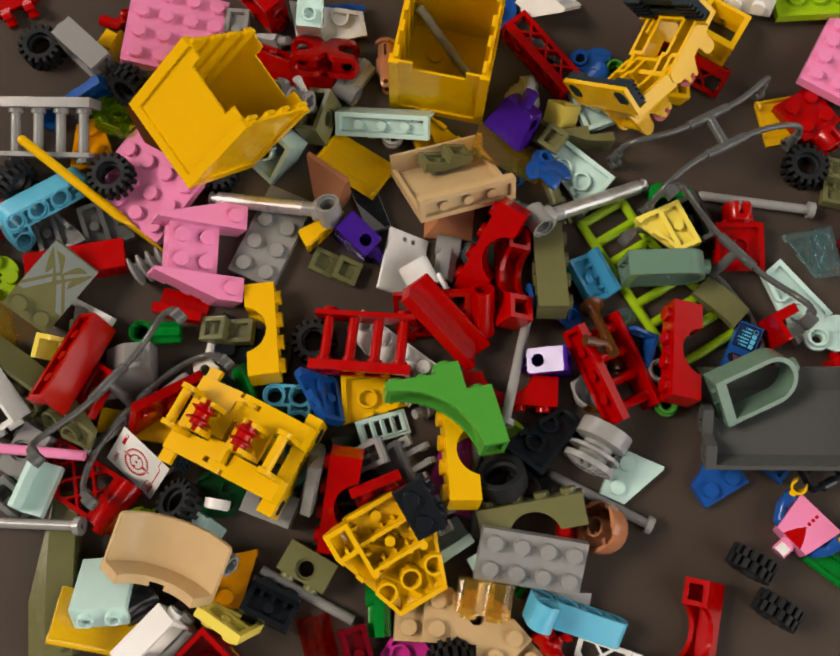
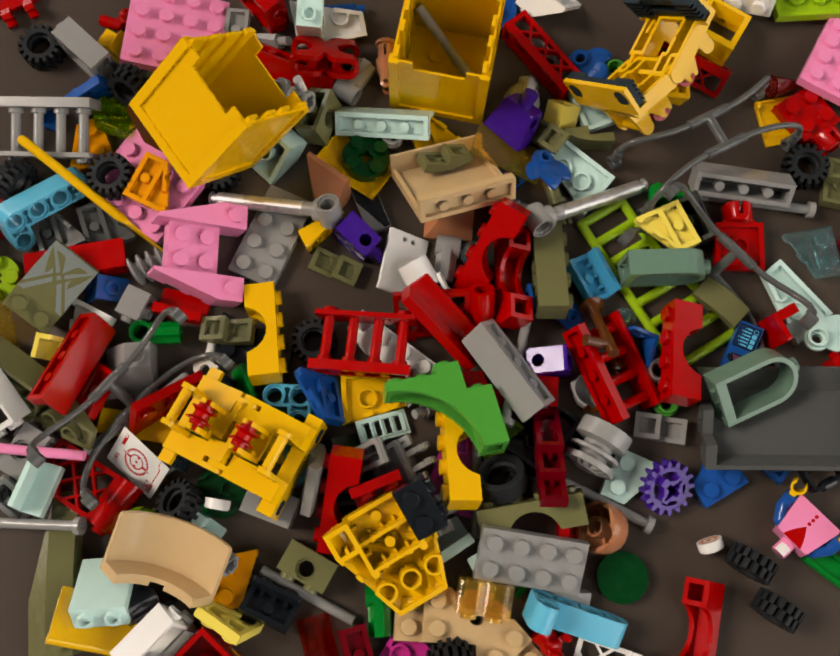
(106, 288): none -> blue bracket
(135, 305): none -> light grey brick
(150, 183): none -> light orange wing
(370, 147): none -> dark green plate
(507, 369): none -> light grey panel
(549, 459): none -> dark red slope
(621, 577): none -> dark green tile
(660, 428): none -> light grey slope
(666, 487): none -> dark purple gear
(710, 544): none -> white tile
(742, 184): none -> light grey brick
(780, 85): none -> clear red cone

